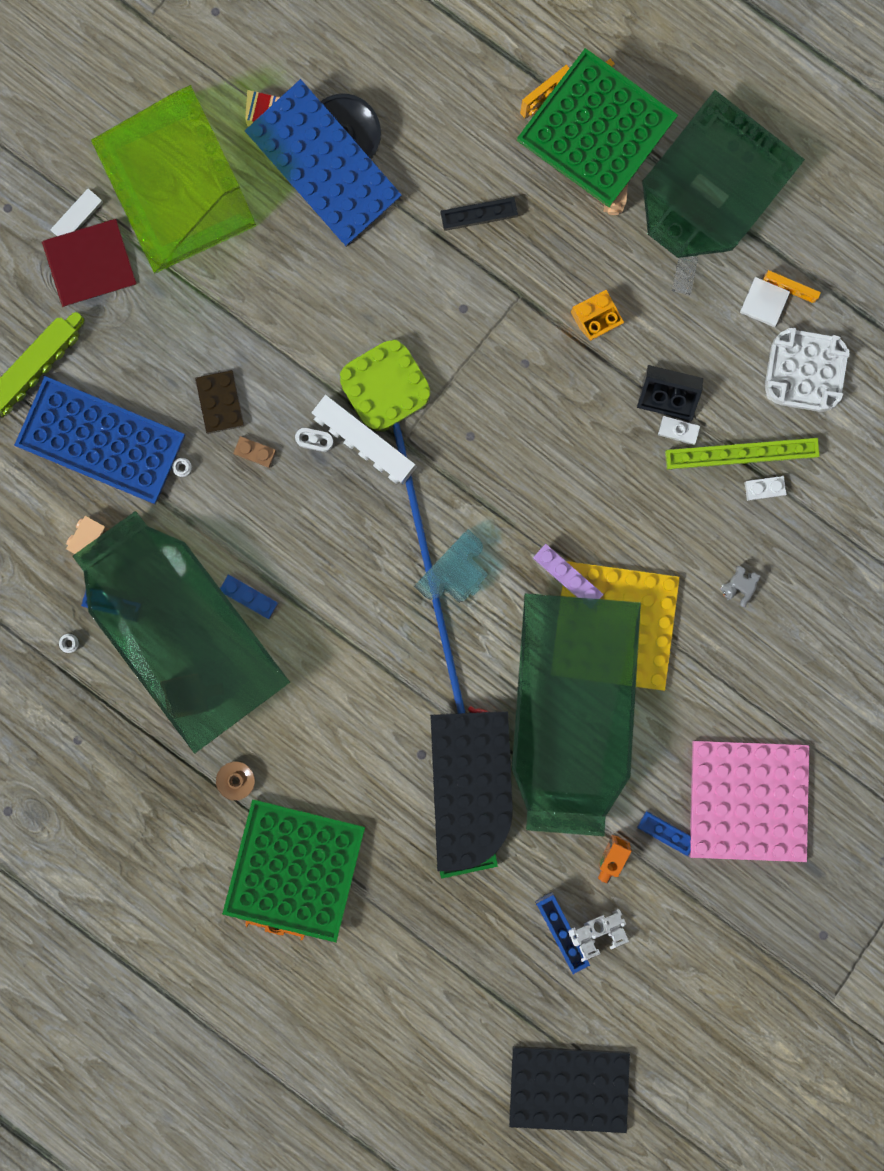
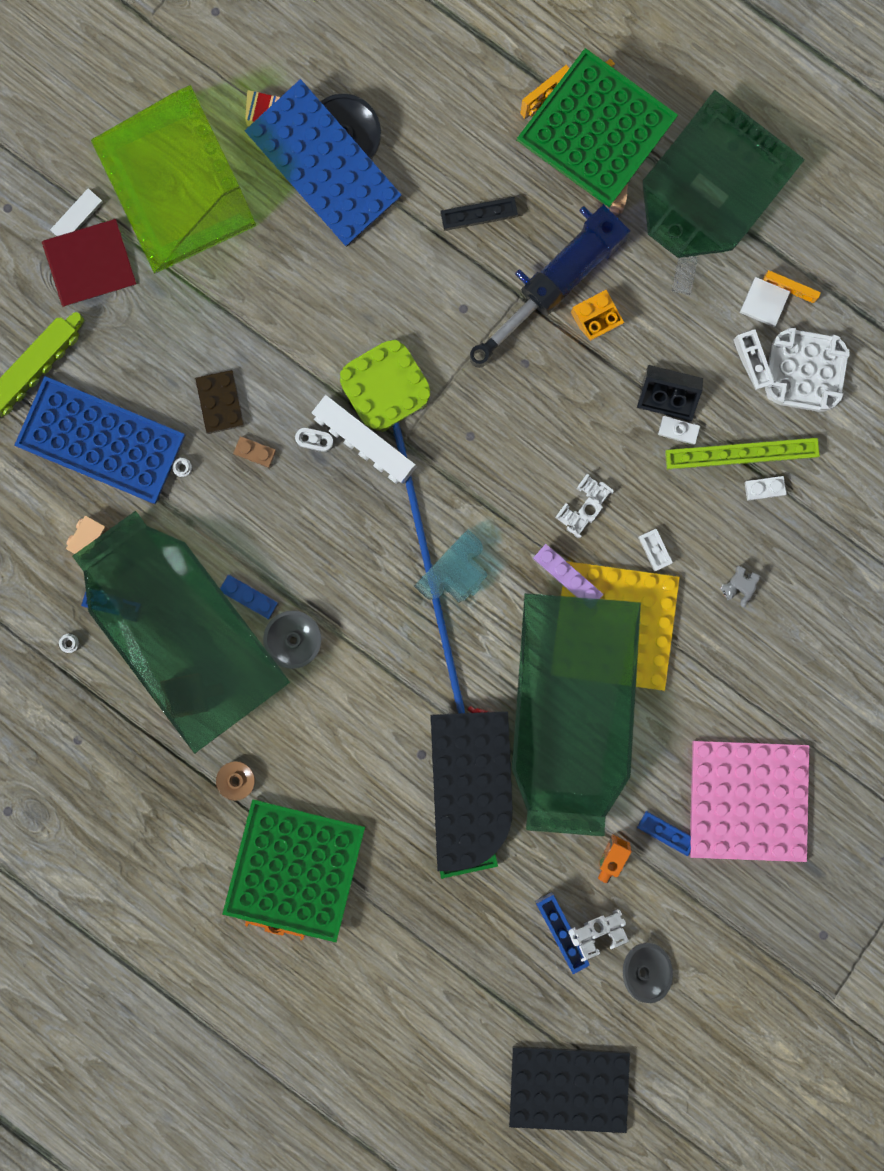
(278, 636): none -> dark grey dish
(562, 273): none -> clear blue piece
(597, 494): none -> white piece
(655, 550): none -> white plate
(655, 973): none -> dark grey dish
(753, 359): none -> white slope

